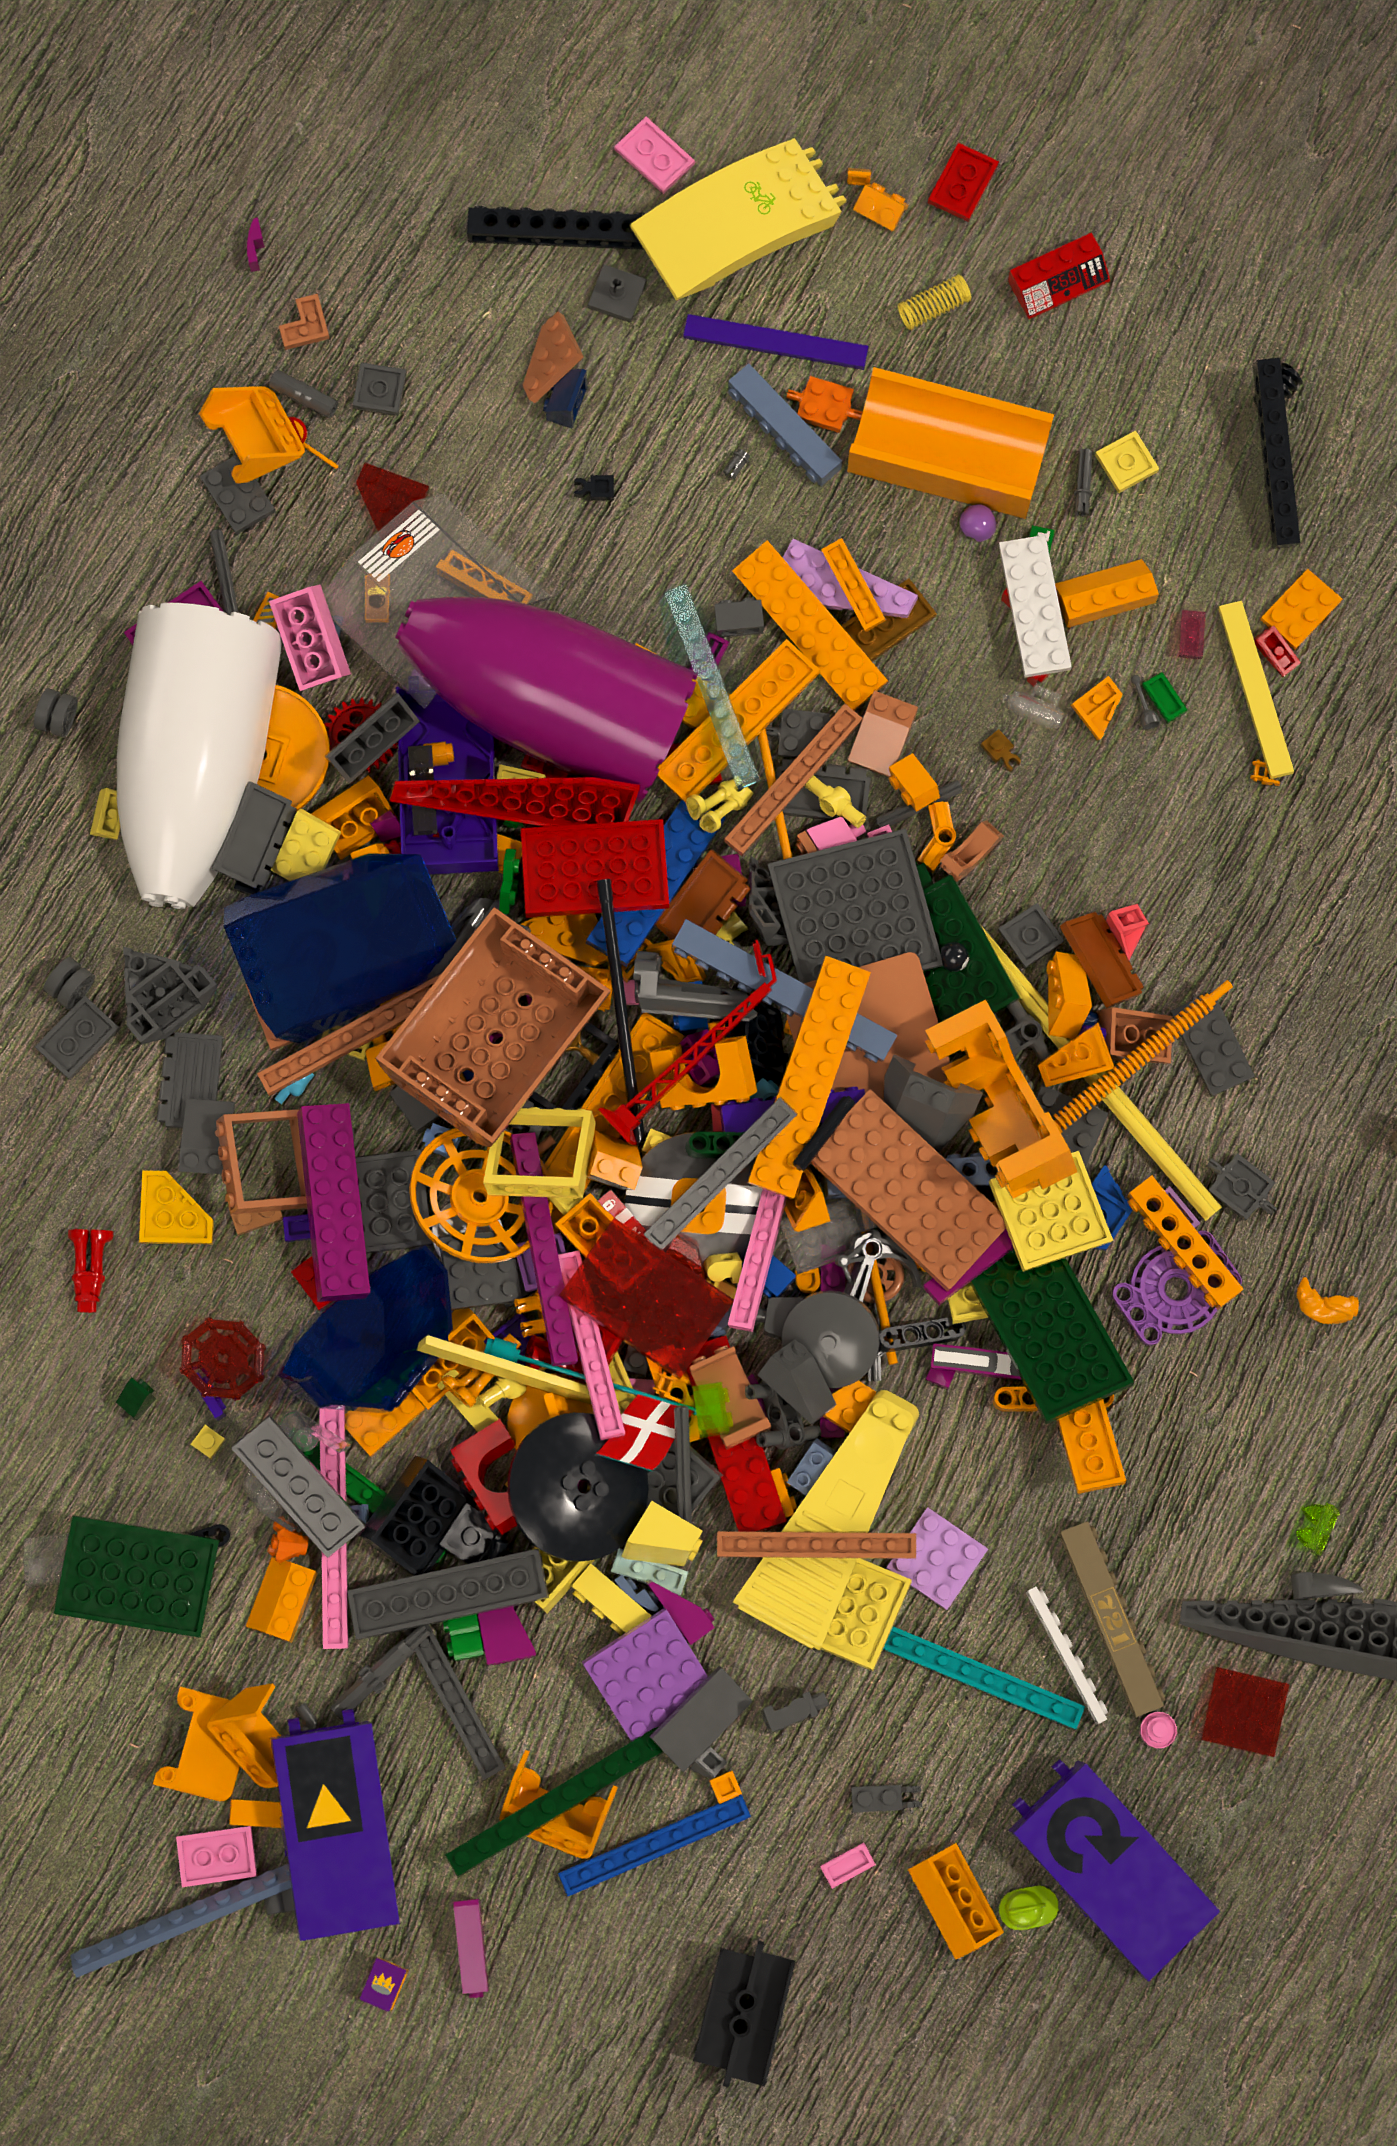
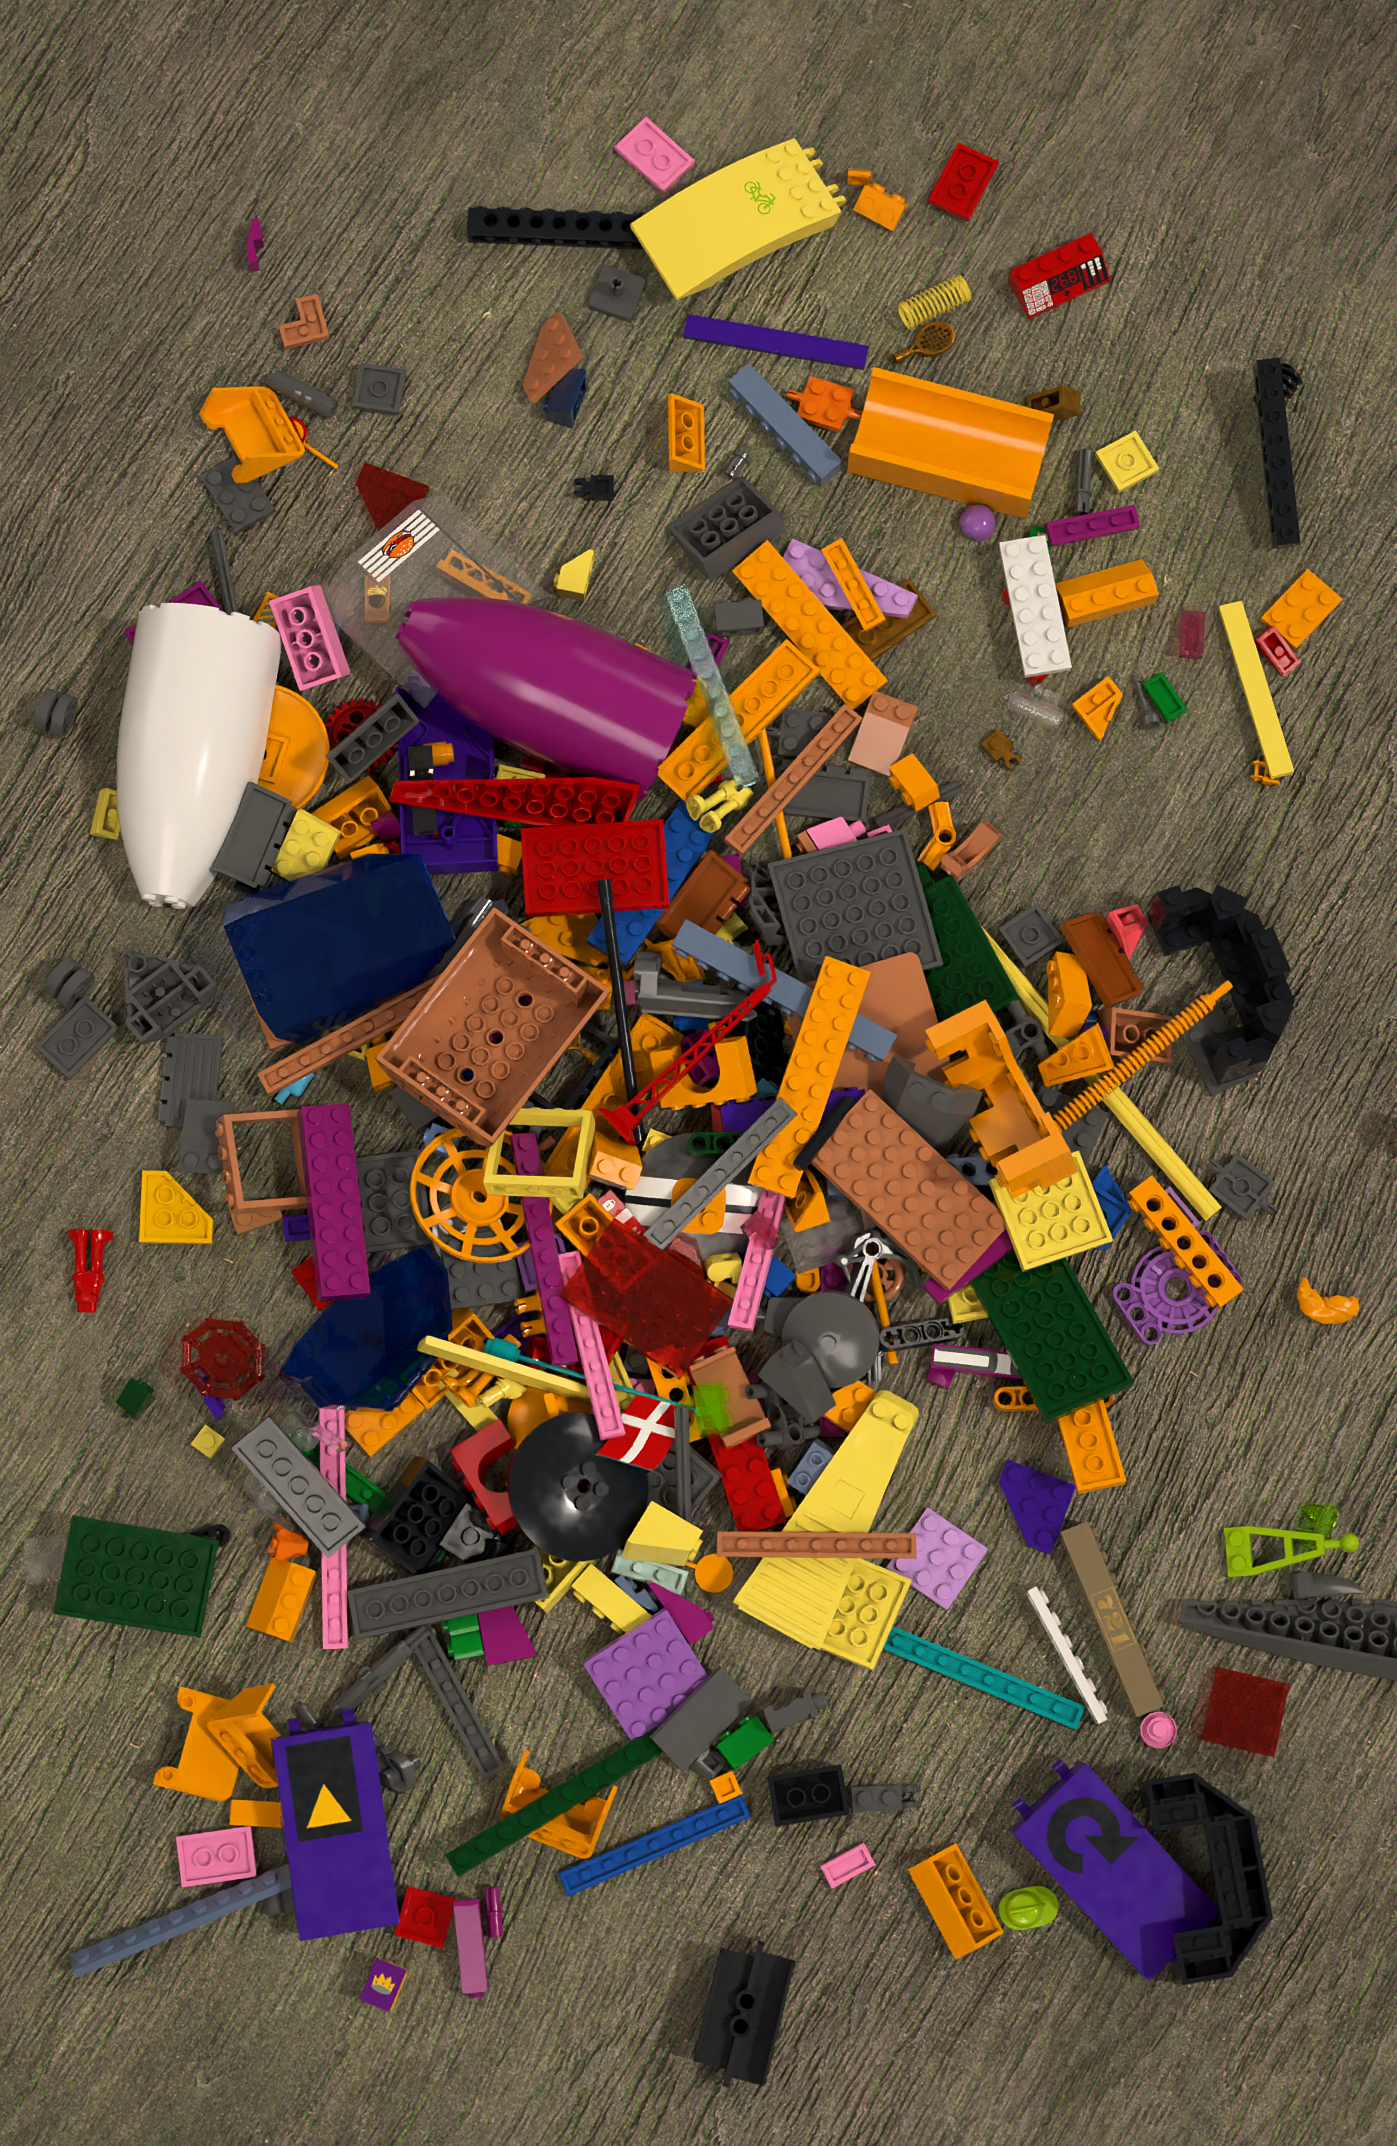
(395, 1767): none -> dark grey pin
(425, 1917): none -> red plate
(493, 1912): none -> magenta axle
(510, 884): green plate -> none
(575, 577): none -> light yellow slope
(667, 1393): light orange piece -> none
(685, 435): none -> light orange slope
(713, 1573): none -> light orange piece
(727, 527): none -> dark grey slope
(744, 1742): none -> green brick
(762, 1229): none -> clear pink leg
(808, 1795): none -> black brick
(835, 801): light yellow pin -> none
(906, 353): none -> pearl gold piece
(954, 956): black piece -> none
(1036, 1503): none -> dark purple plate
(1058, 401): none -> pearl gold slope
(1092, 525): none -> magenta plate
(1235, 1868): none -> black brick
(1240, 1550): none -> lime plate
(1247, 959): none -> black brick

